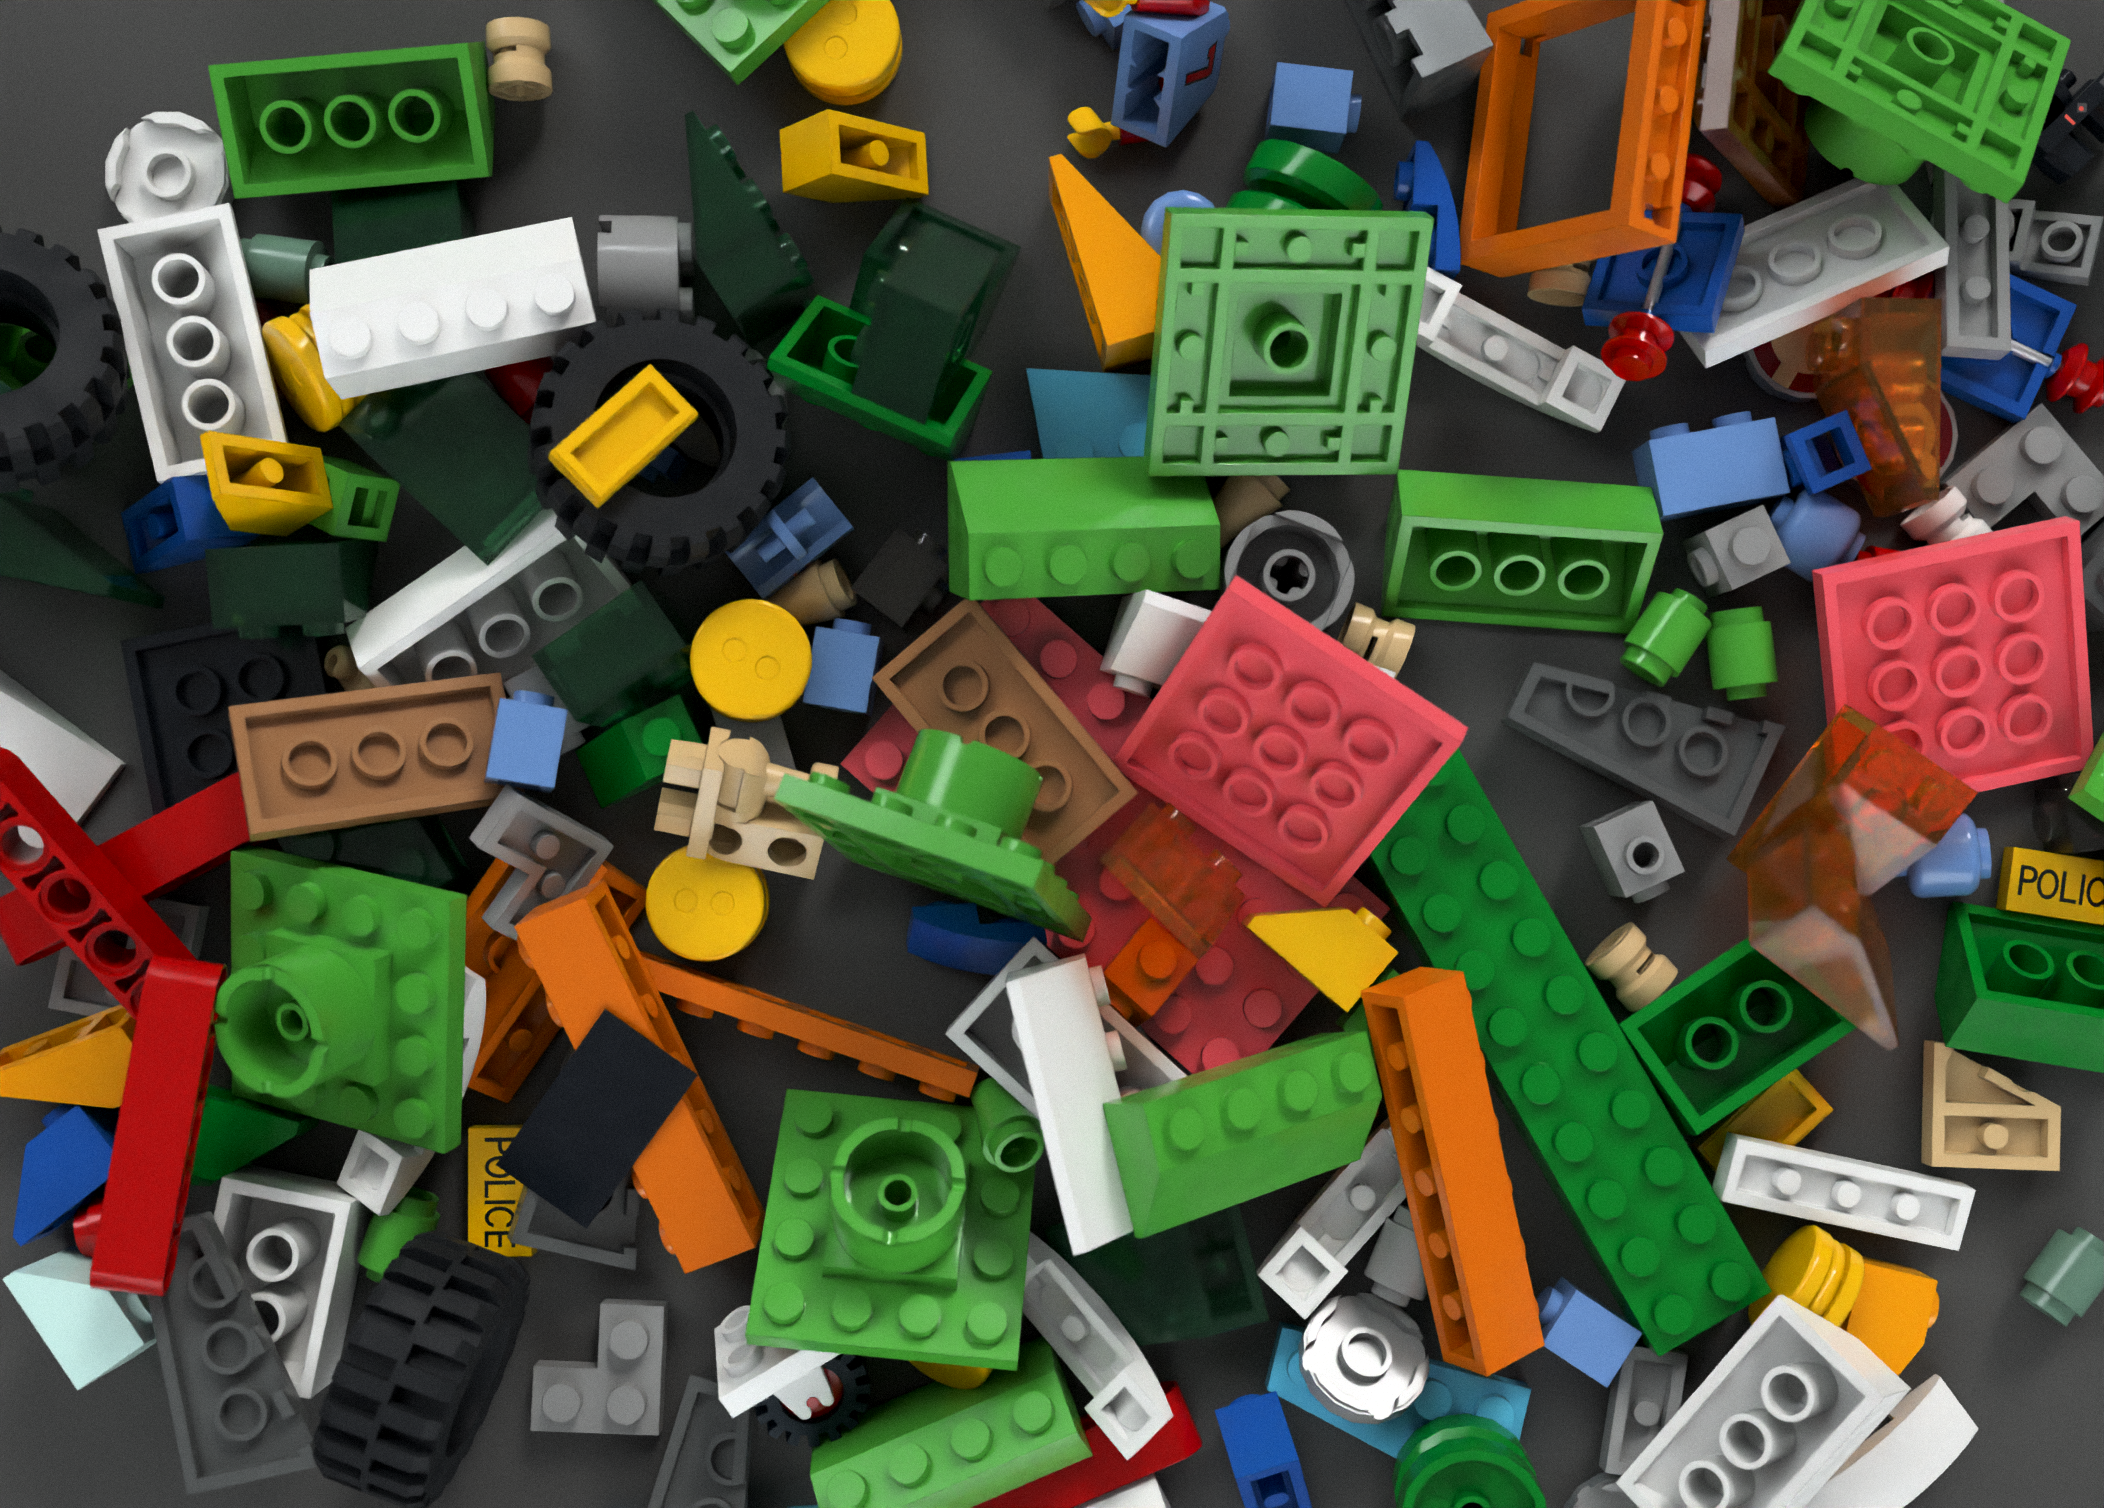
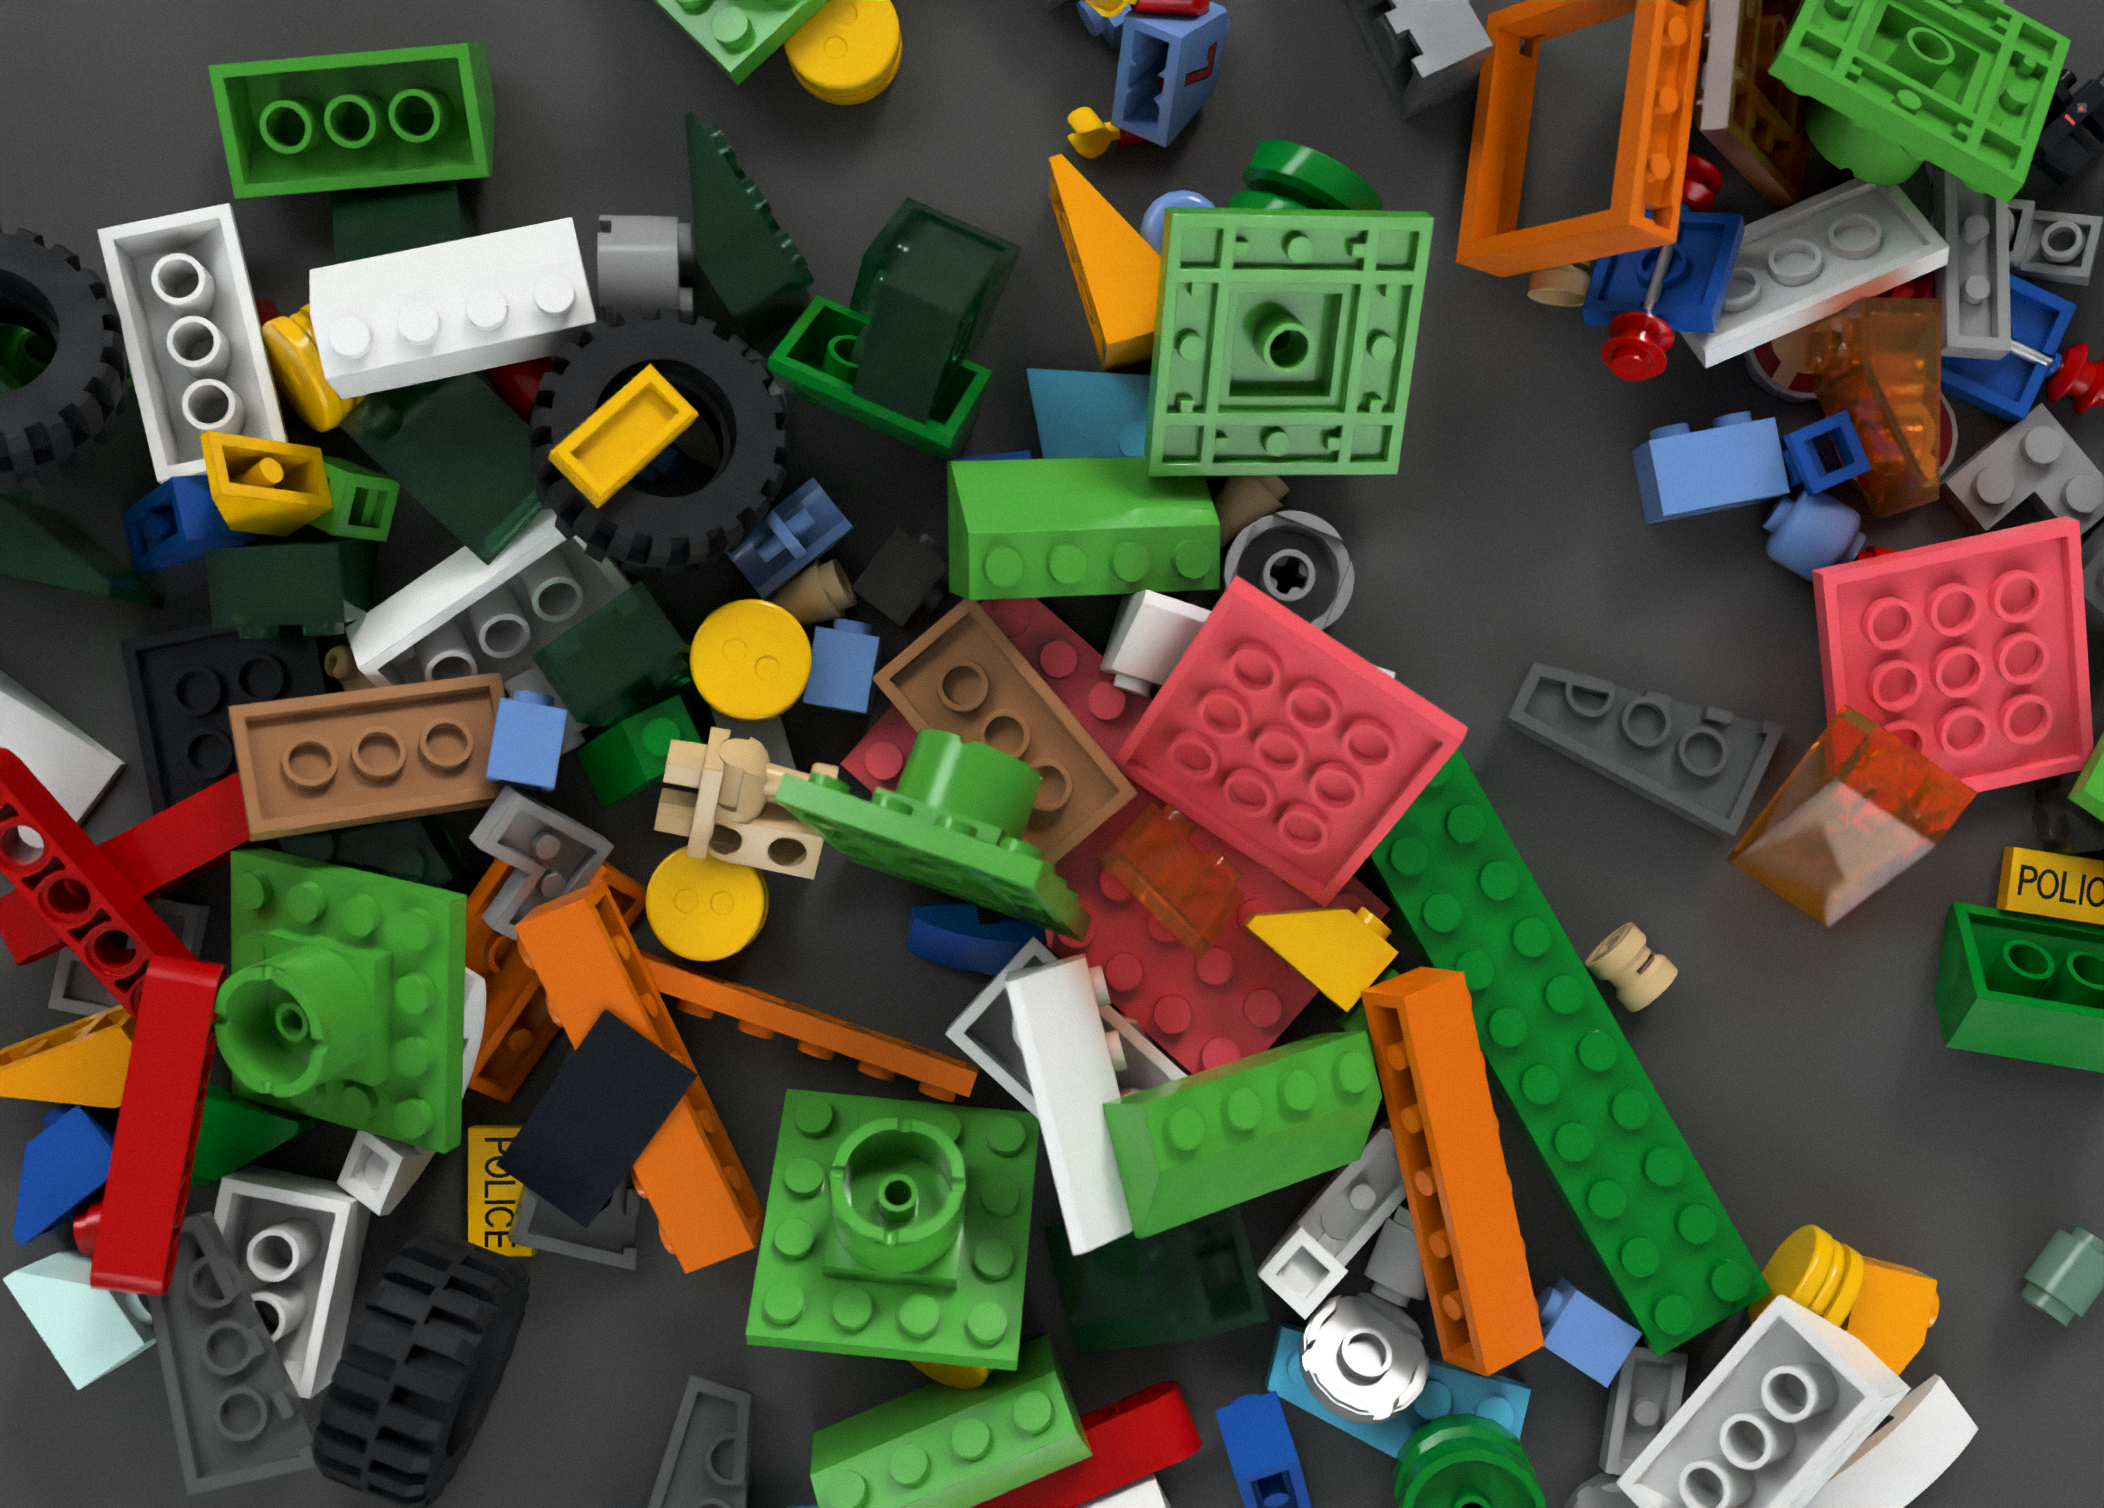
(167, 167): white tile -> none
(281, 266): sand green brick -> none
(390, 1232): bright green brick -> none
(519, 59): tan wheel -> none
(620, 1390): light grey plate -> none
(789, 1387): plate -> none
(852, 159): yellow slope -> none
(1007, 1129): bright green cone -> none
(1096, 1348): white slope -> none
(1146, 972): orange bracket -> none
(1312, 106): medium blue brick -> none
(1389, 641): tan wheel -> none
(1424, 187): blue slope -> none
(1514, 359): white slope -> none
(1518, 551): bright green slope -> none
(1632, 851): light grey brick -> none
(1665, 636): bright green brick -> none
(1728, 1035): green slope -> none
(1735, 552): light grey brick -> none
(1741, 653): bright green brick -> none
(1777, 1114): yellow tile -> none
(1820, 925): clear orange slope -> none
(1842, 1191): white plate -> none
(1943, 519): white wheel -> none
(1954, 864): medium blue head -> none
(1983, 1117): tan wing -> none

